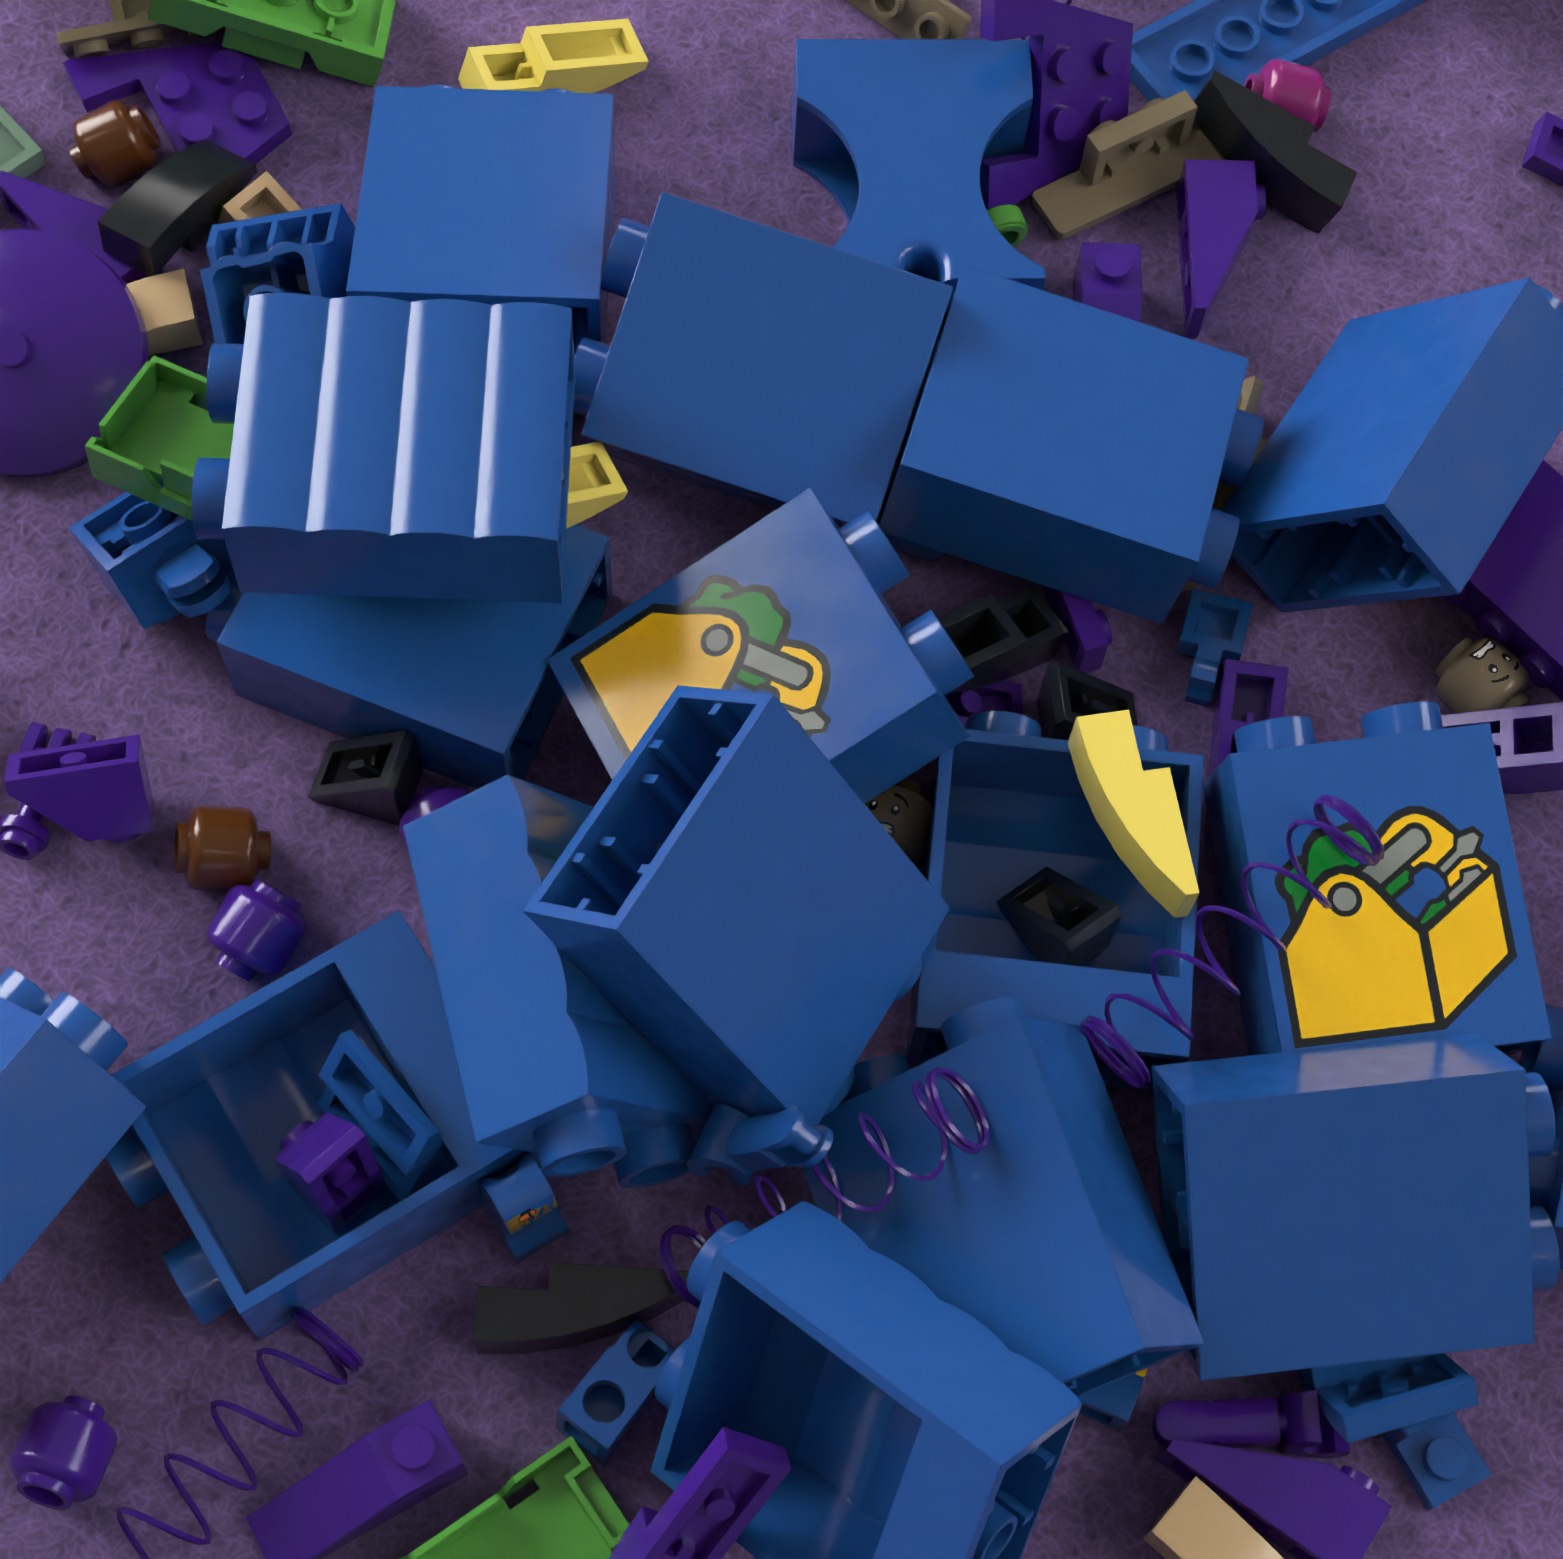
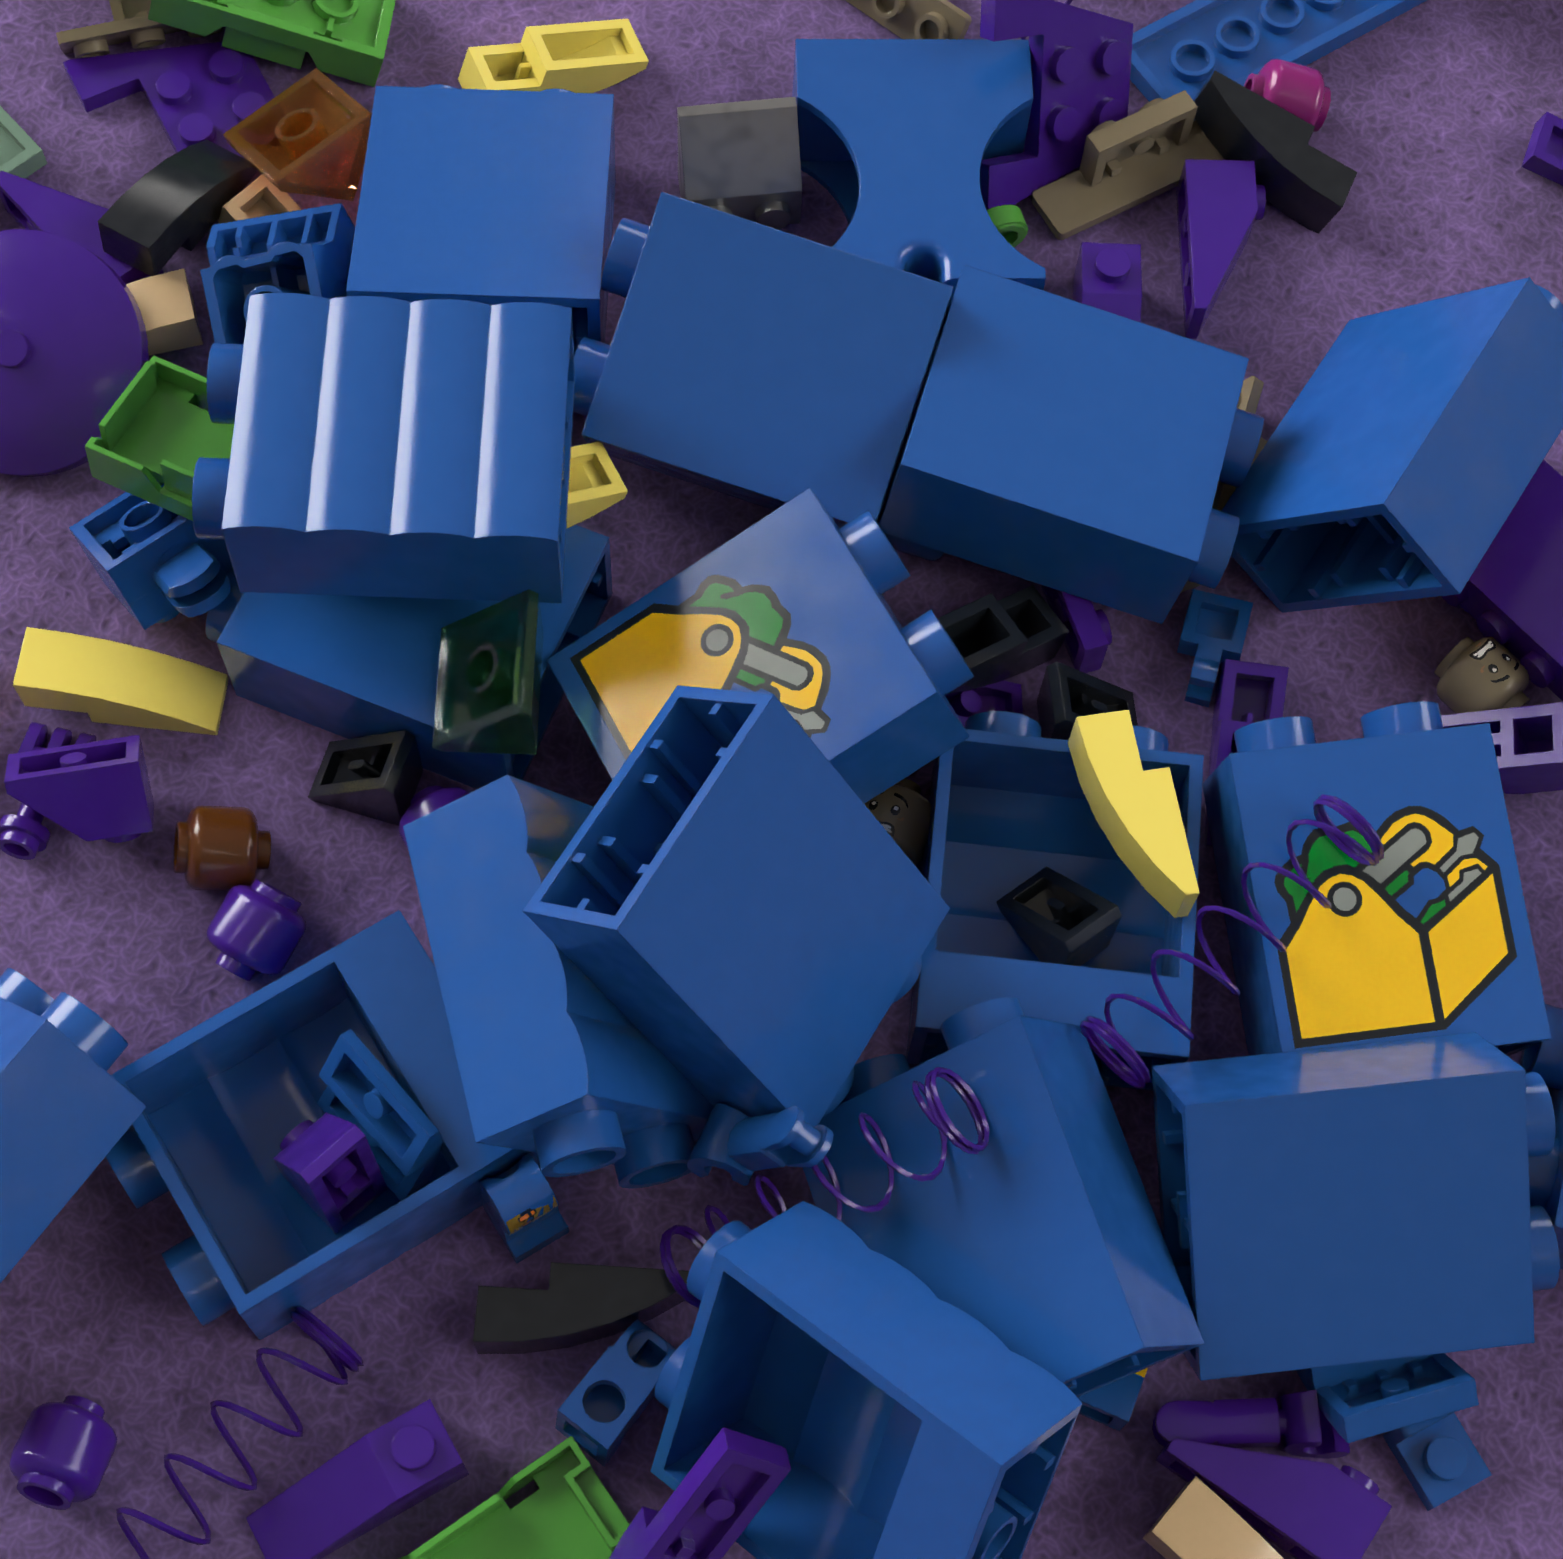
(115, 143): reddish brown head -> none
(118, 683): none -> light yellow slope
(307, 139): none -> clear orange slope
(491, 679): none -> slope
(742, 159): none -> flat silver slope

